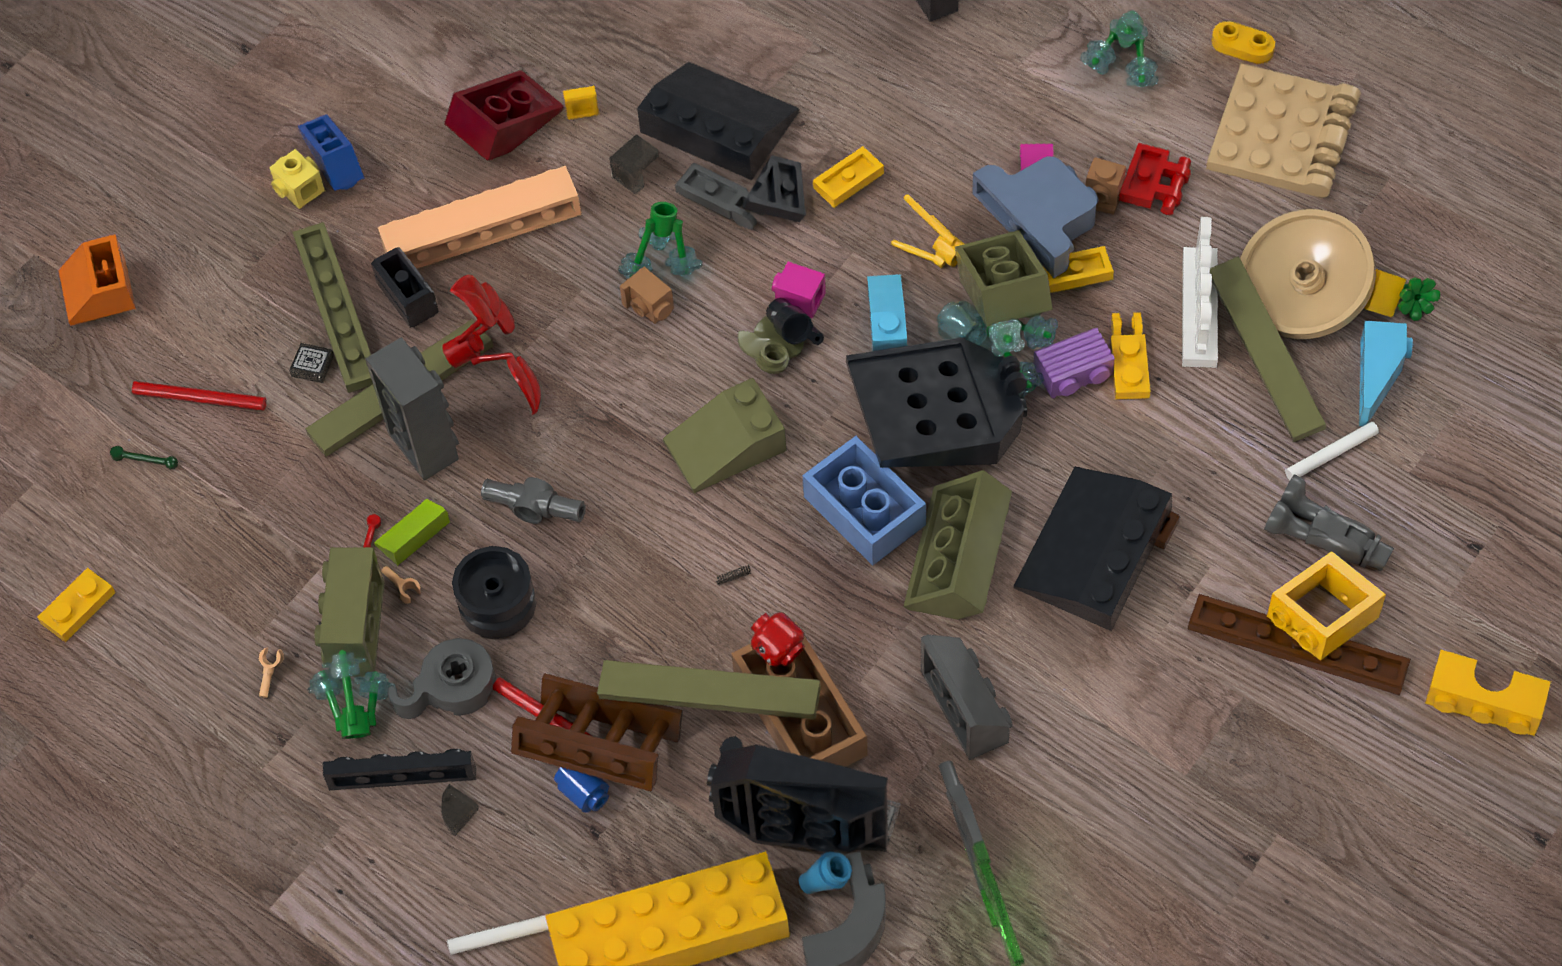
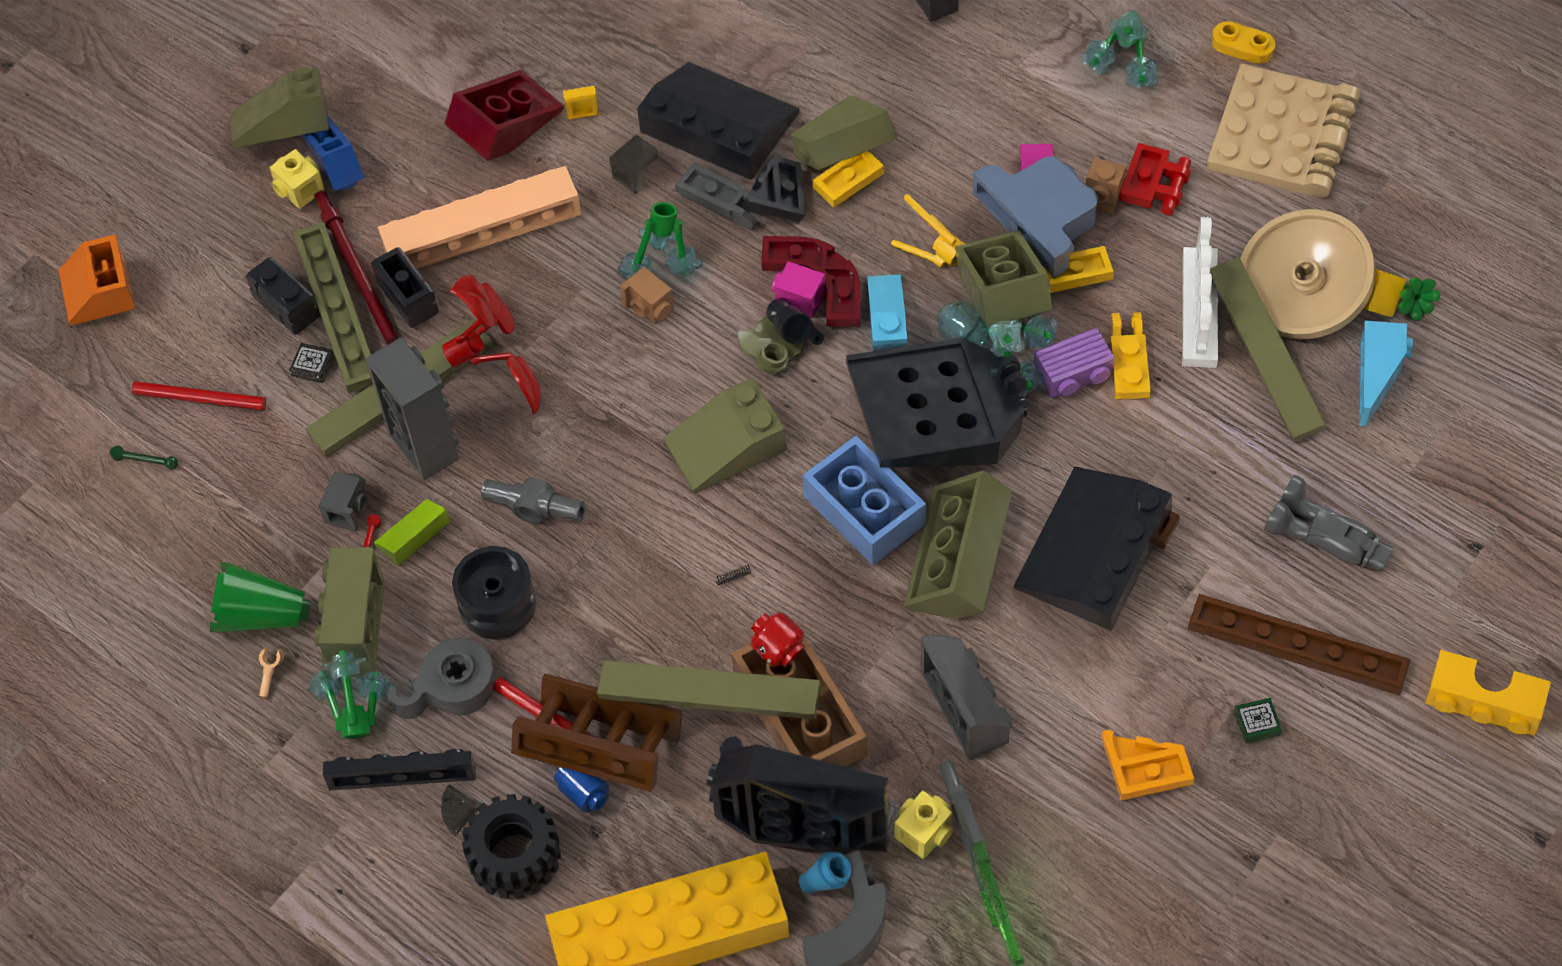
(76, 605): yellow plate -> none
(255, 602): none -> green cone
(282, 110): none -> olive slope
(282, 295): none -> black brick
(333, 221): none -> dark red bar
(343, 500): none -> dark grey brick
(402, 584): light nougat hand -> none
(497, 935): white bar -> none
(507, 819): none -> black tyre
(841, 277): none -> dark red plate
(842, 133): none -> olive slope
(923, 824): none -> light yellow brick
(1146, 766): none -> light orange wing
(1258, 720): none -> tile
(1332, 450): white bar -> none
(1343, 583): yellow window -> none

